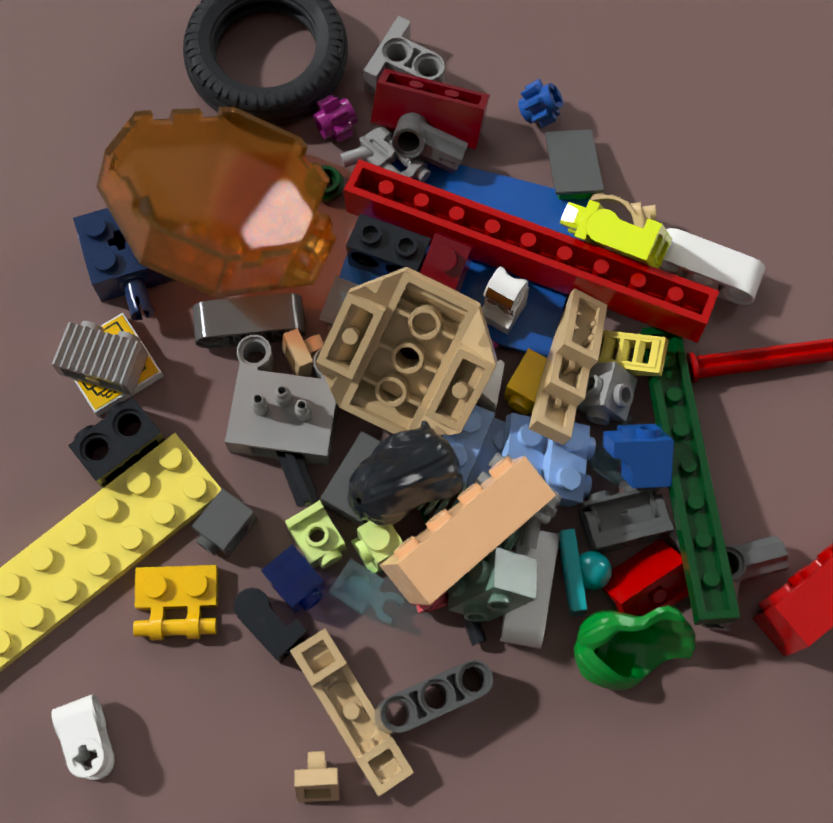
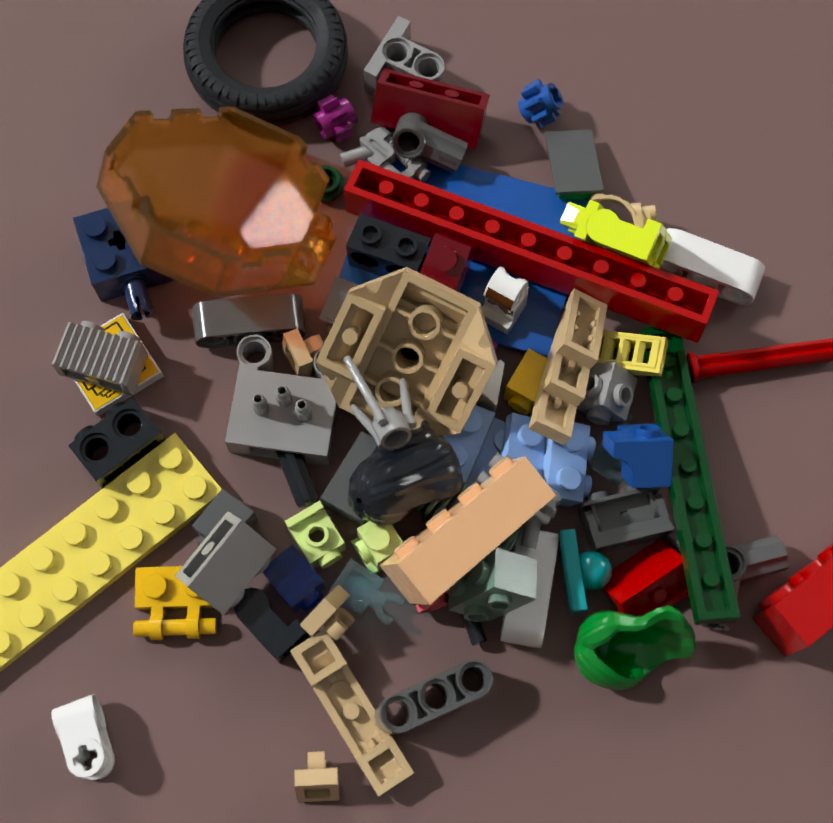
(226, 563): none -> light grey brick
(330, 615): none -> tan tile
(389, 426): none -> light grey plant

